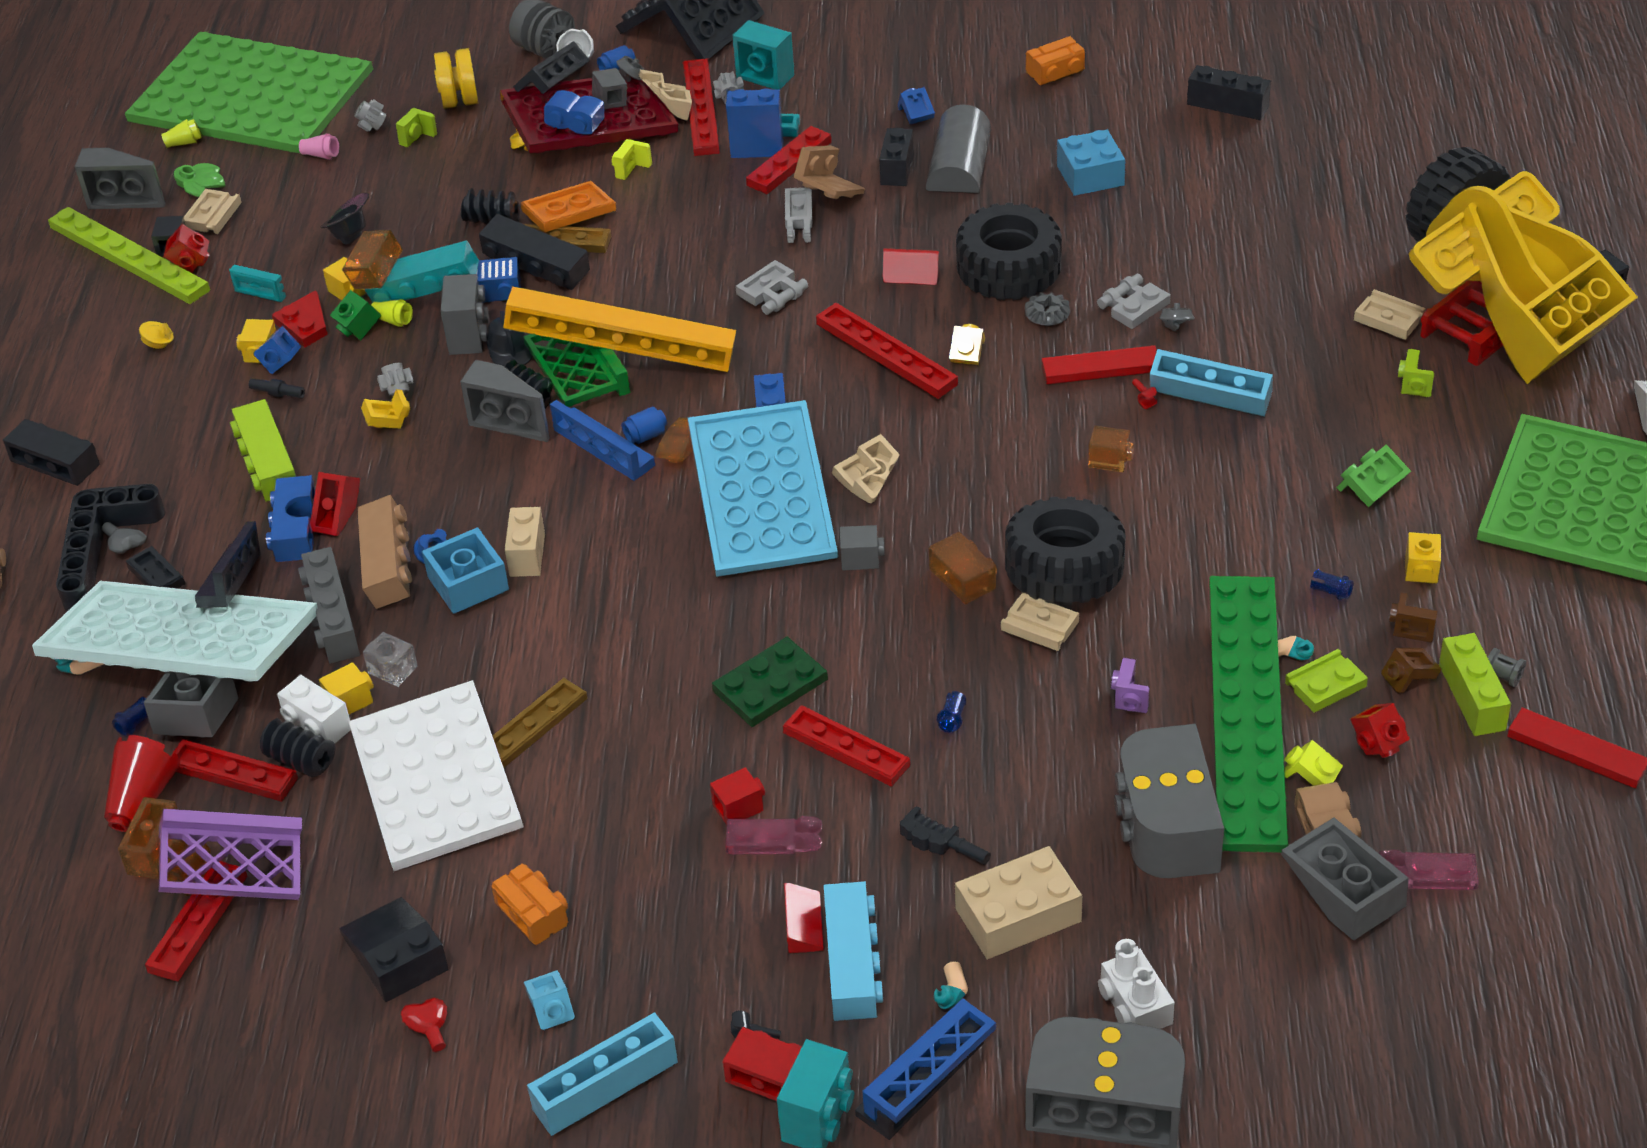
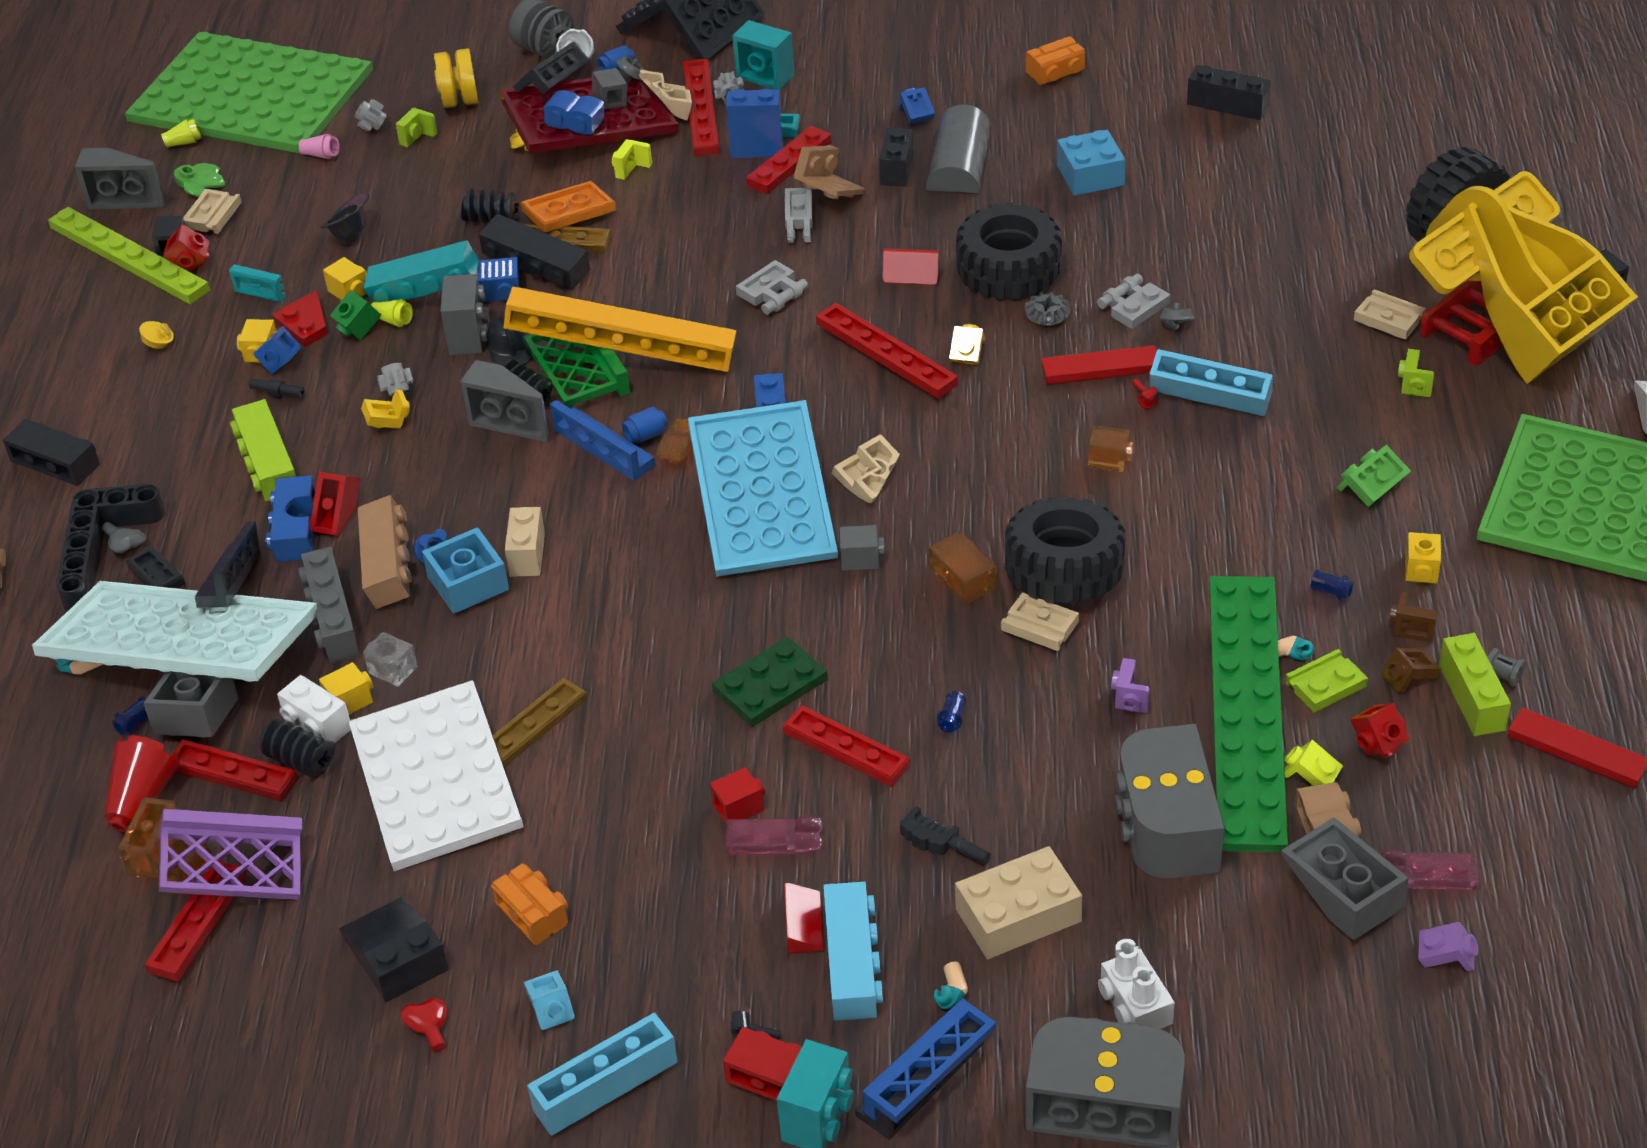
(372, 259): clear orange brick -> none
(1446, 945): none -> medium lavender bracket

